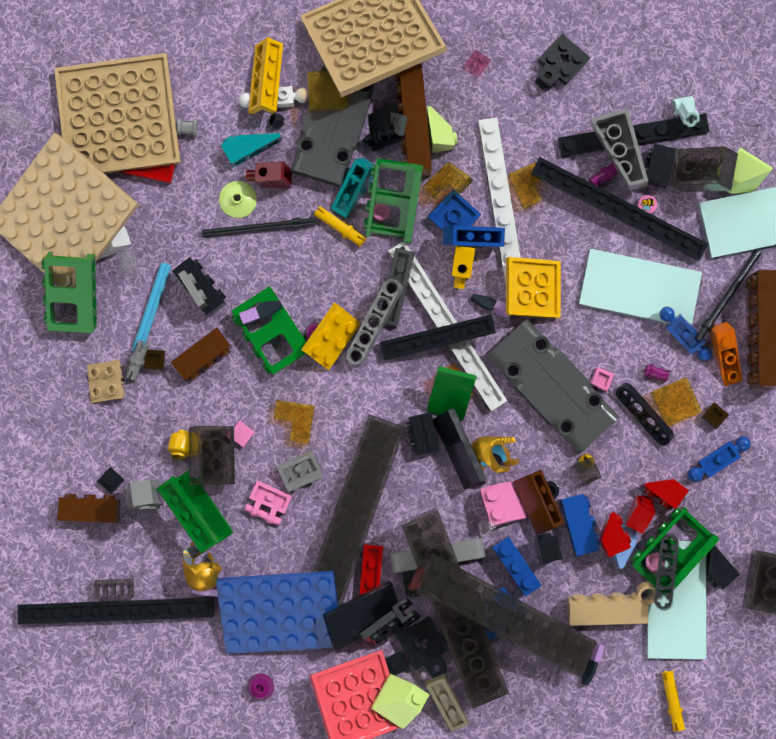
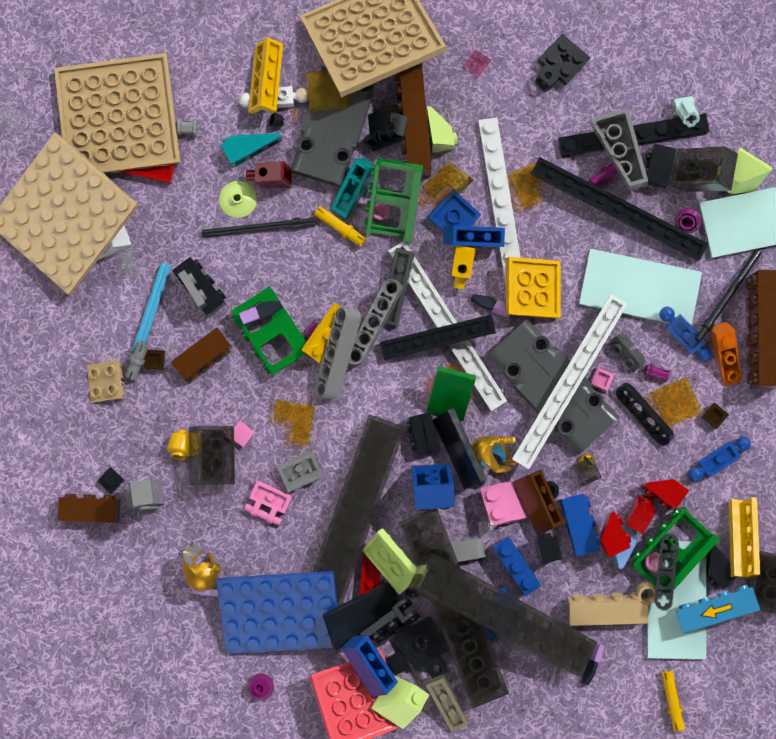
(82, 295): green window -> none
(97, 589): clear smoke slope -> none
(116, 610): black plate -> none
(195, 512): green window -> none
(337, 353): none -> light grey beam
(369, 665): none -> blue brick
(390, 561): none -> yellowish green plate
(432, 487): none -> blue brick
(569, 381): none -> white plate
(632, 359): none -> dark grey hinge
(647, 203): tile -> none
(688, 220): none -> magenta cone
(717, 610): none -> dark azure brick
(743, 558): none -> yellow fence

